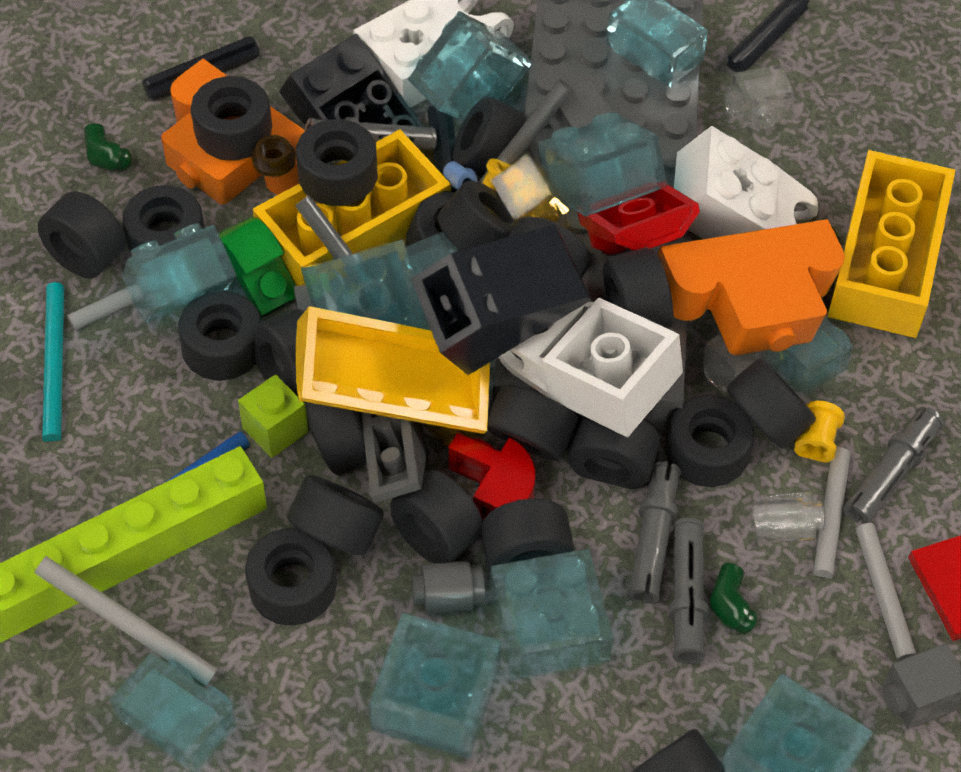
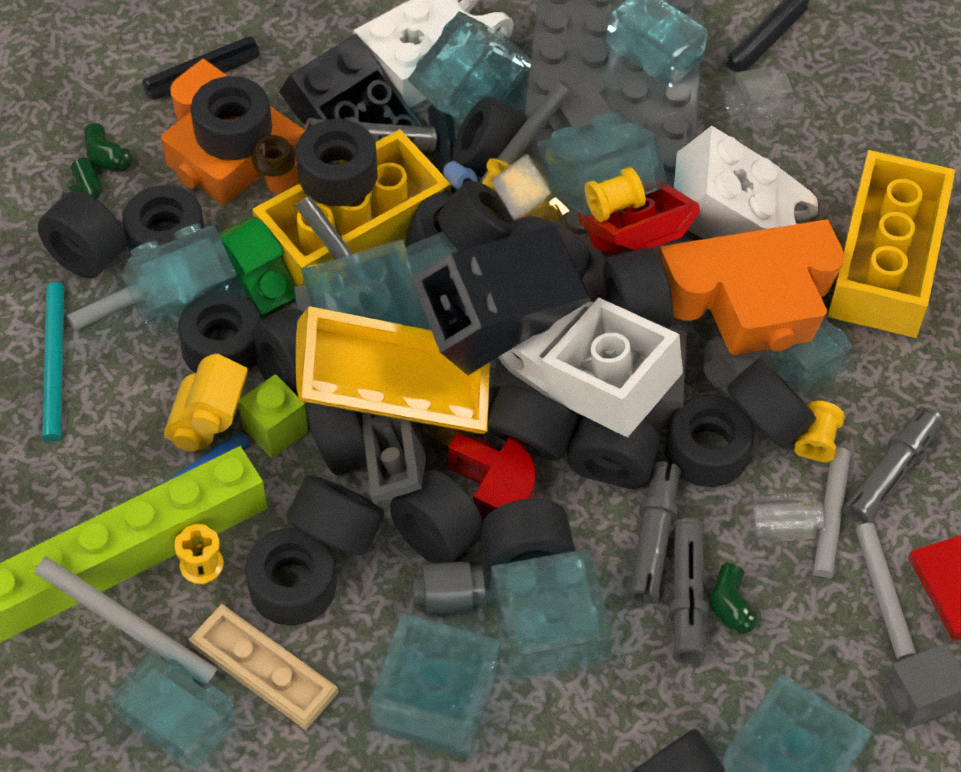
(86, 178): none -> dark green arm
(186, 551): none -> yellow bush
(205, 403): none -> yellow brick
(263, 666): none -> tan tile
(615, 194): none -> yellow bush

